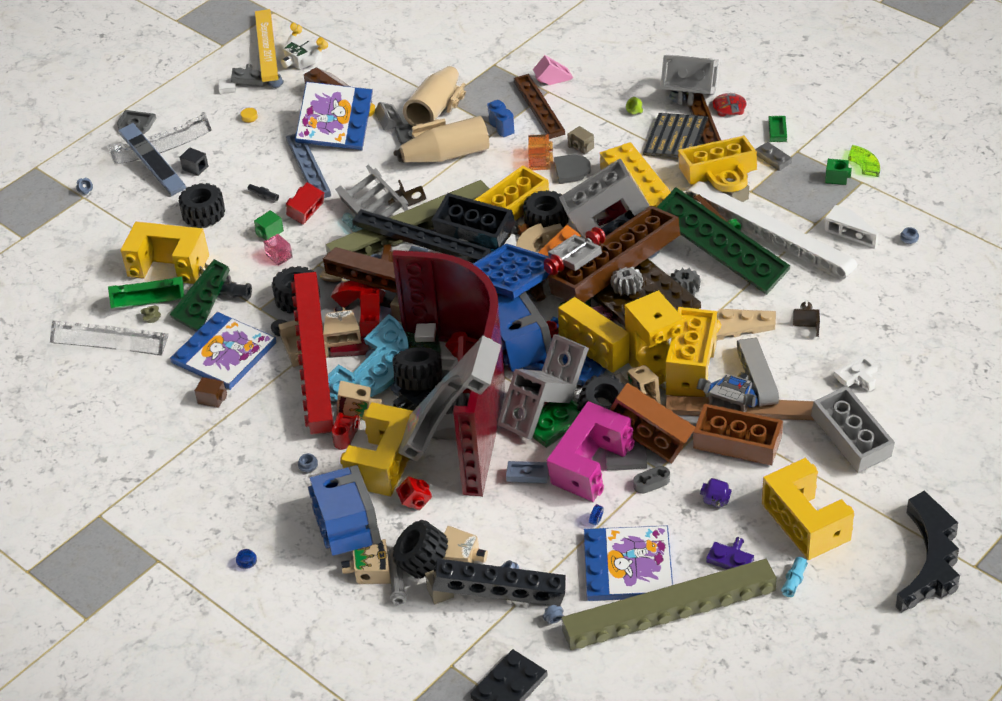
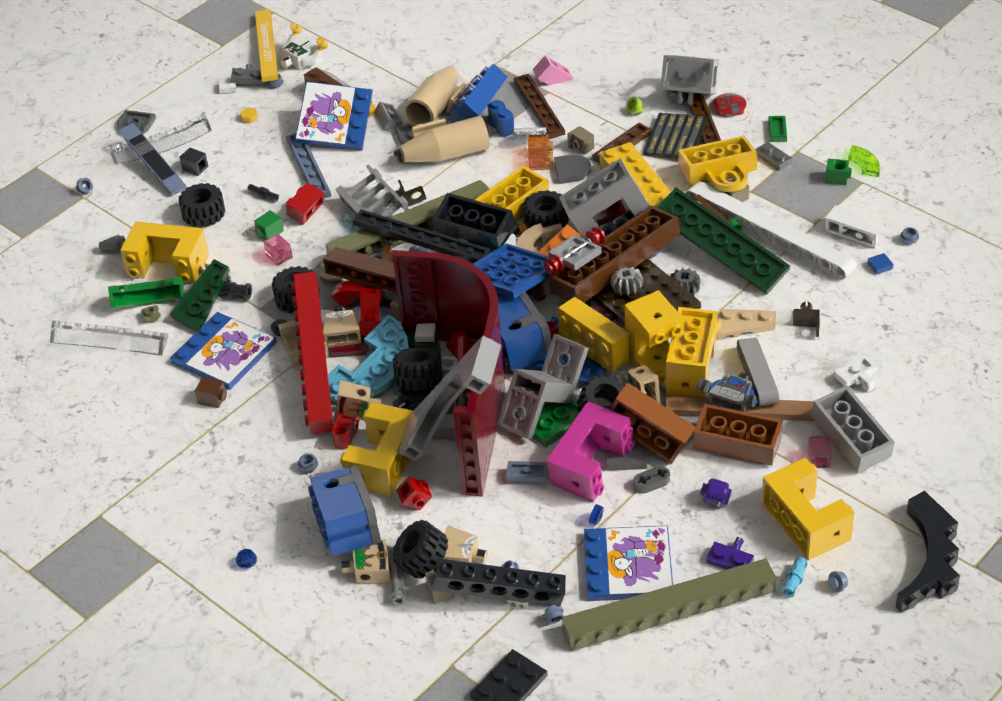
(112, 244): none -> dark grey cone
(478, 94): none -> blue brick
(530, 131): none -> clear tile
(633, 135): none -> reddish brown tile
(820, 451): none -> clear pink brick
(837, 581): none -> sand blue plate
(880, 263): none -> blue tile

